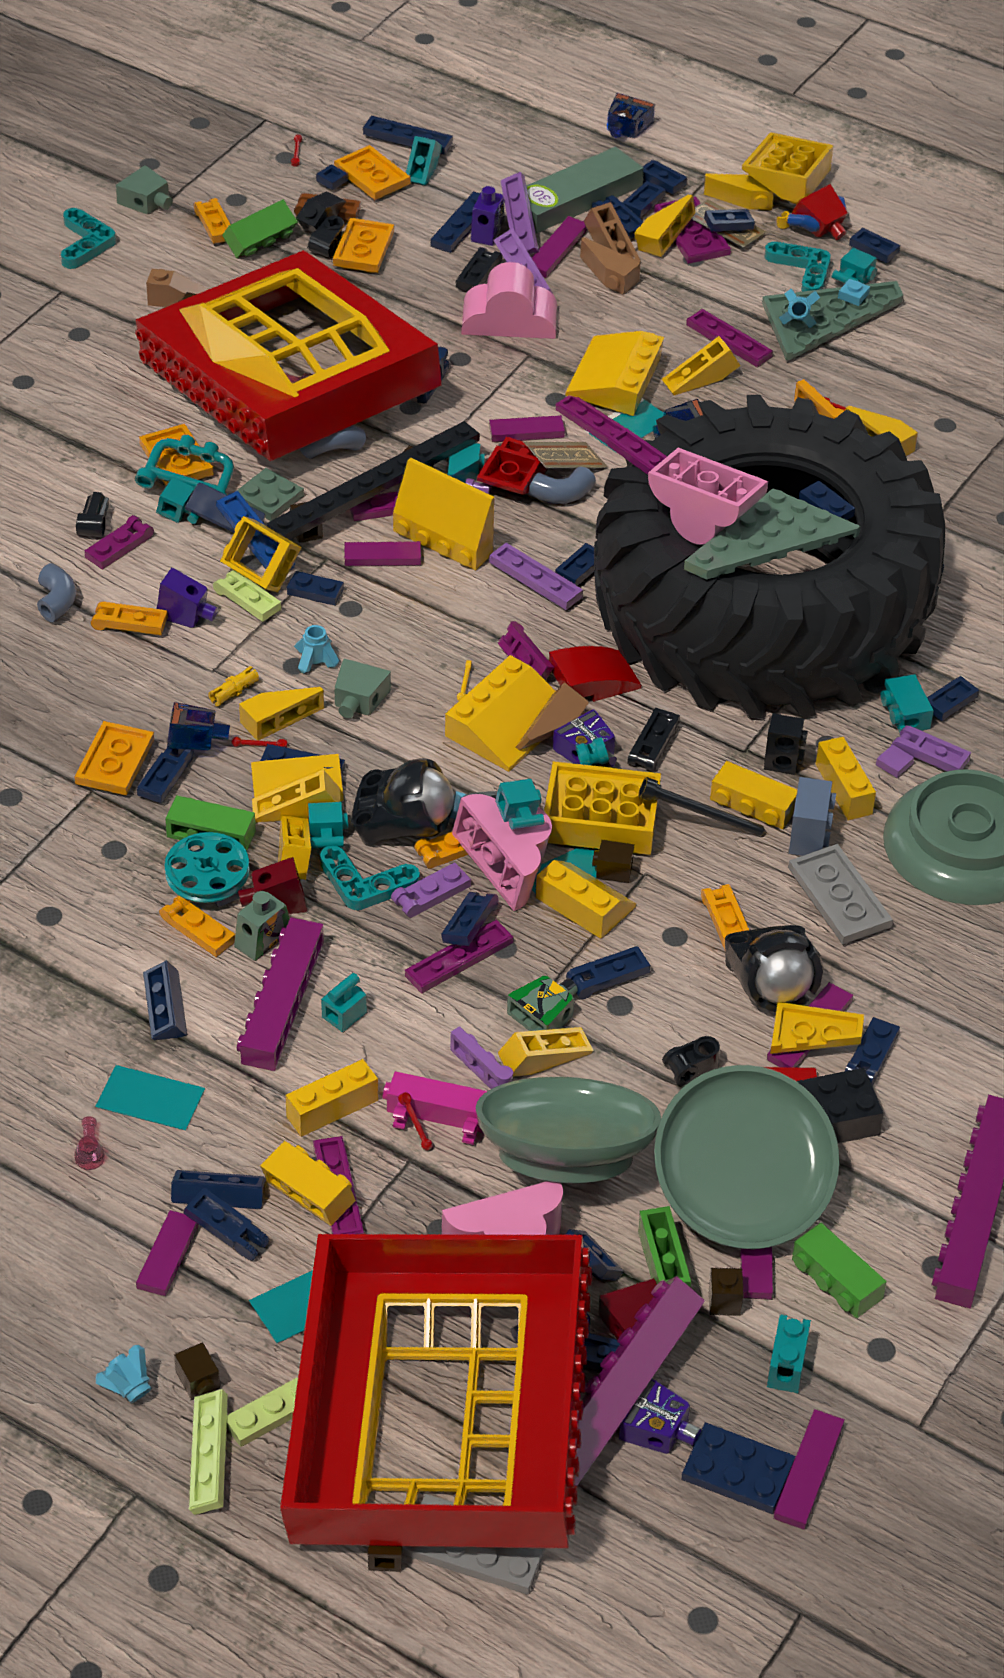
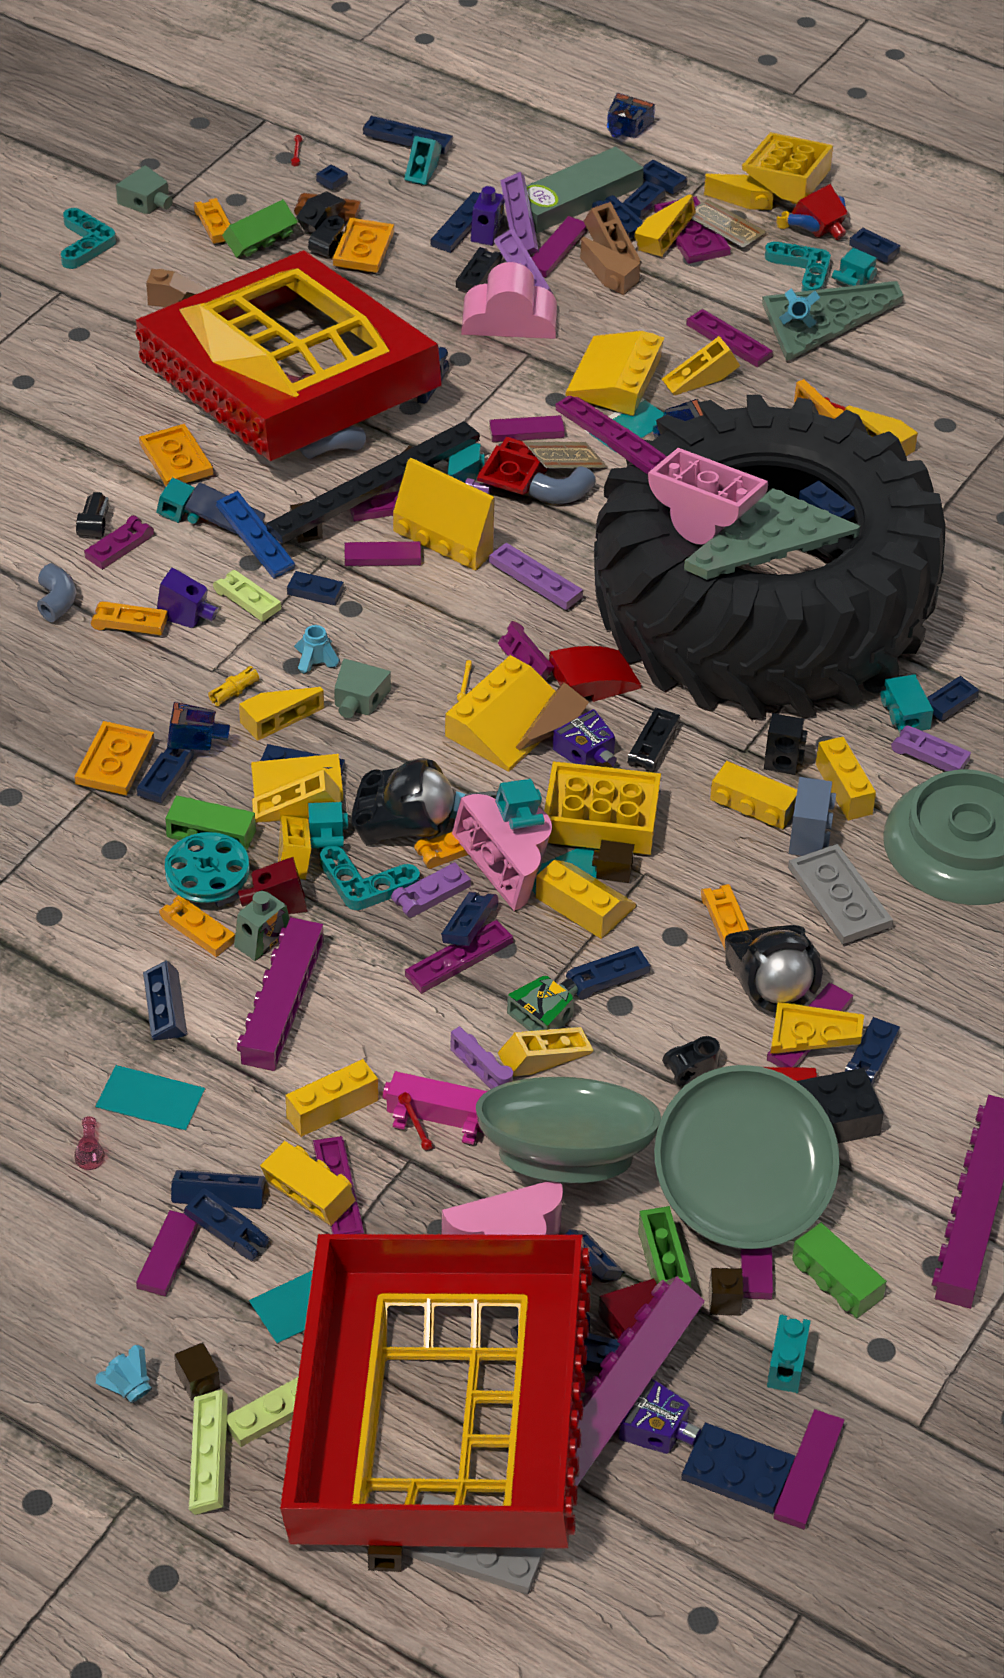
(185, 446): teal bar -> none
(237, 741): red hinge -> none
(270, 493): sand green plate -> none
(280, 563): yellow window -> none
(344, 1003): teal brick -> none
(373, 172): light orange plate -> none
(578, 565): dark blue plate -> none
(592, 753): teal wheel -> none
(652, 790): black piece -> none
(729, 220): dark blue plate -> none
(854, 292): medium azure plate -> none
(894, 761): medium lavender tile -> none

